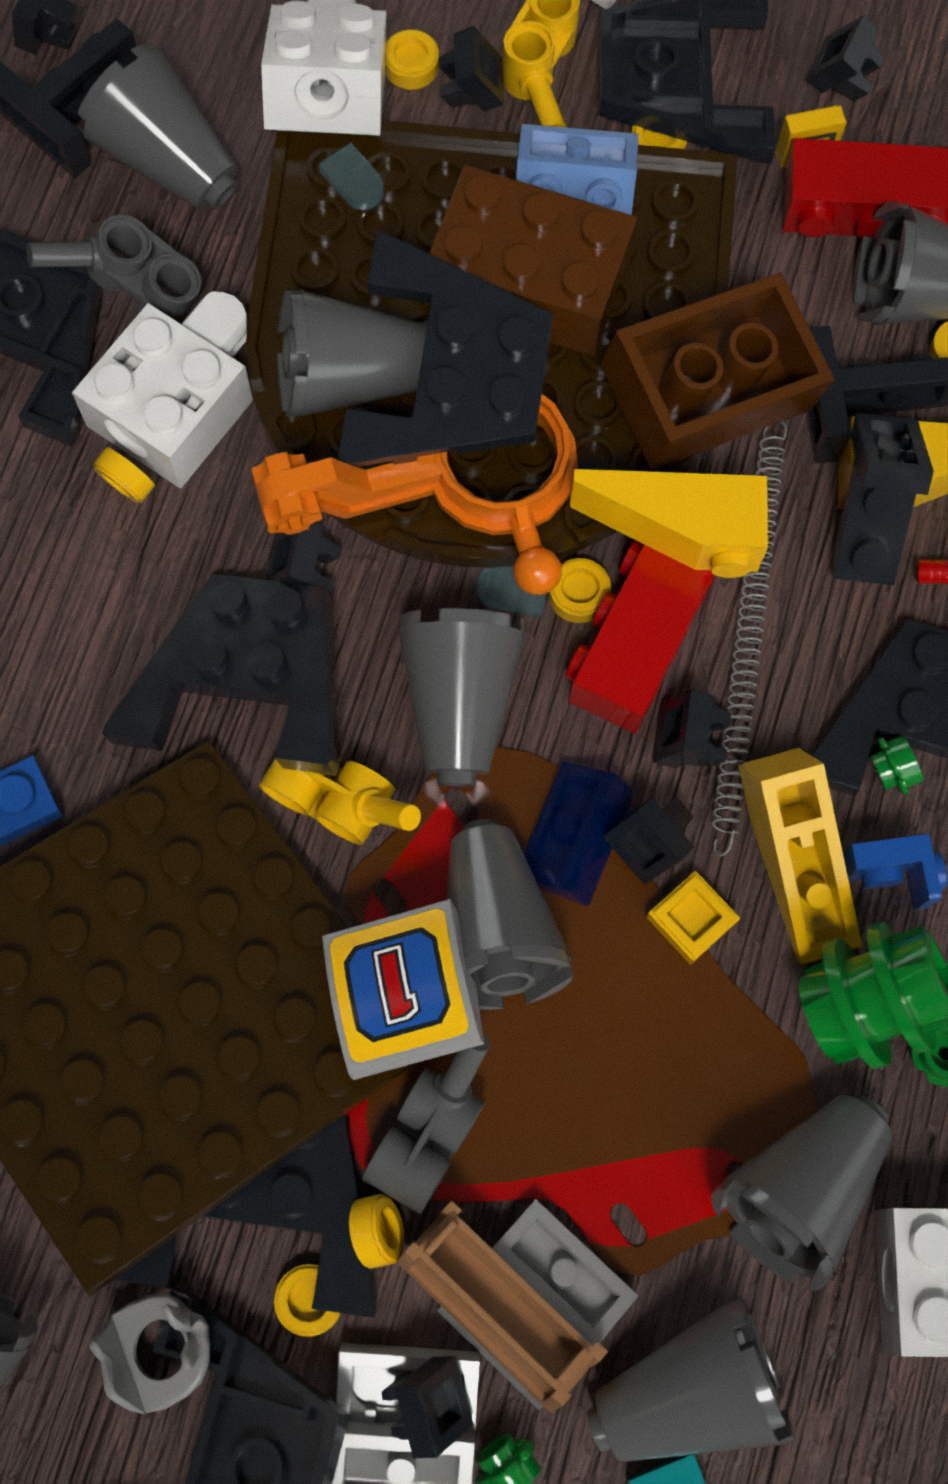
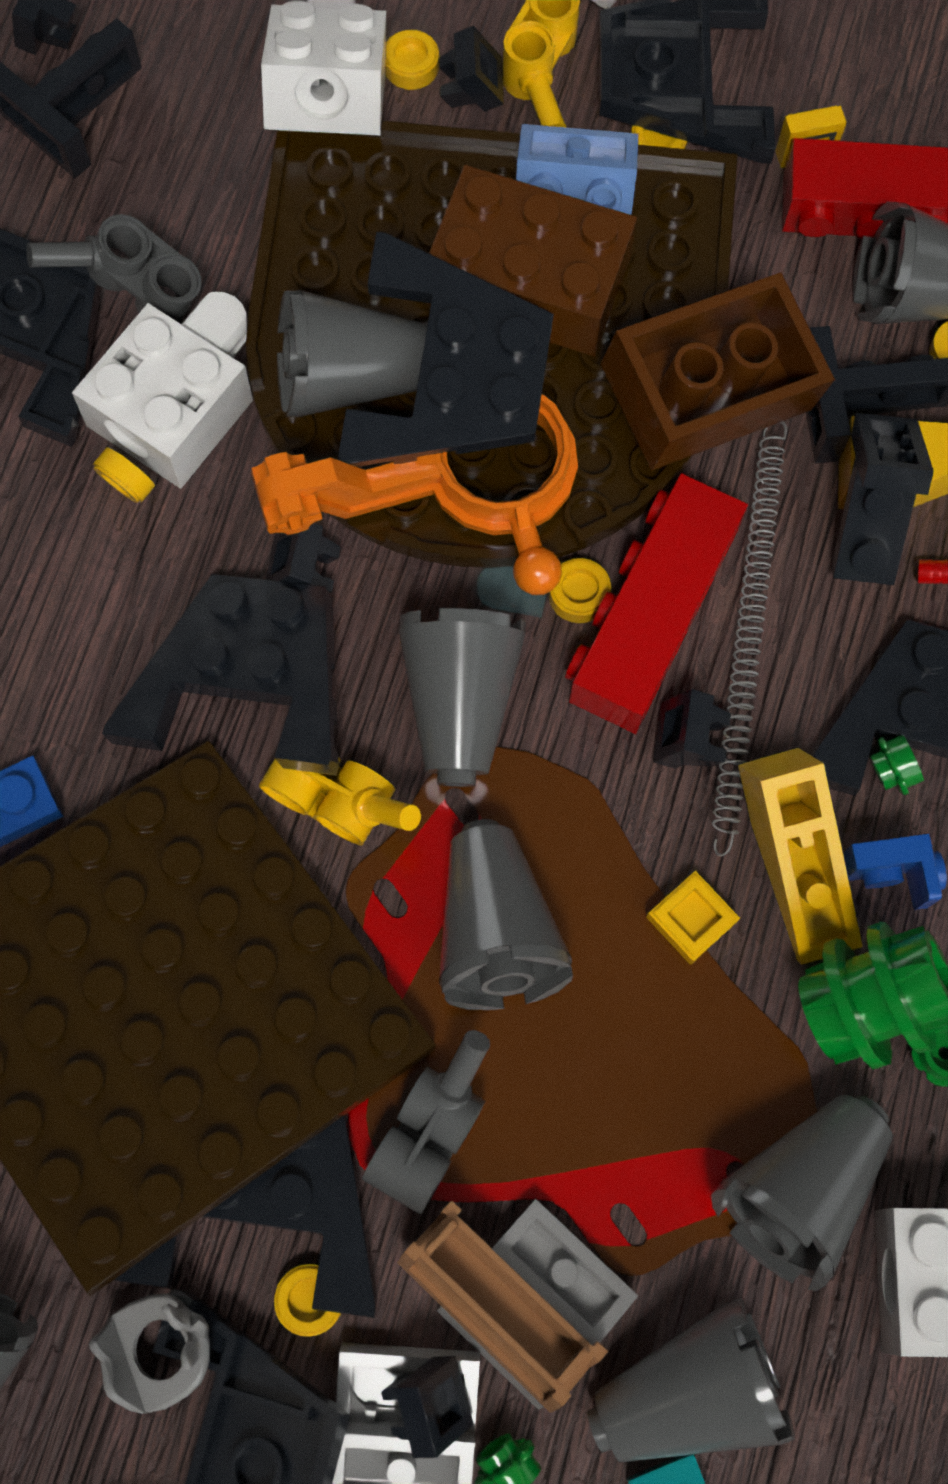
(158, 129): dark grey cone -> none
(353, 178): clear light blue piece -> none
(376, 1231): yellow tile -> none
(402, 990): slope -> none
(568, 841): clear blue slope -> none
(651, 838): black tile -> none
(690, 517): yellow slope -> none
(845, 58): black tile -> none

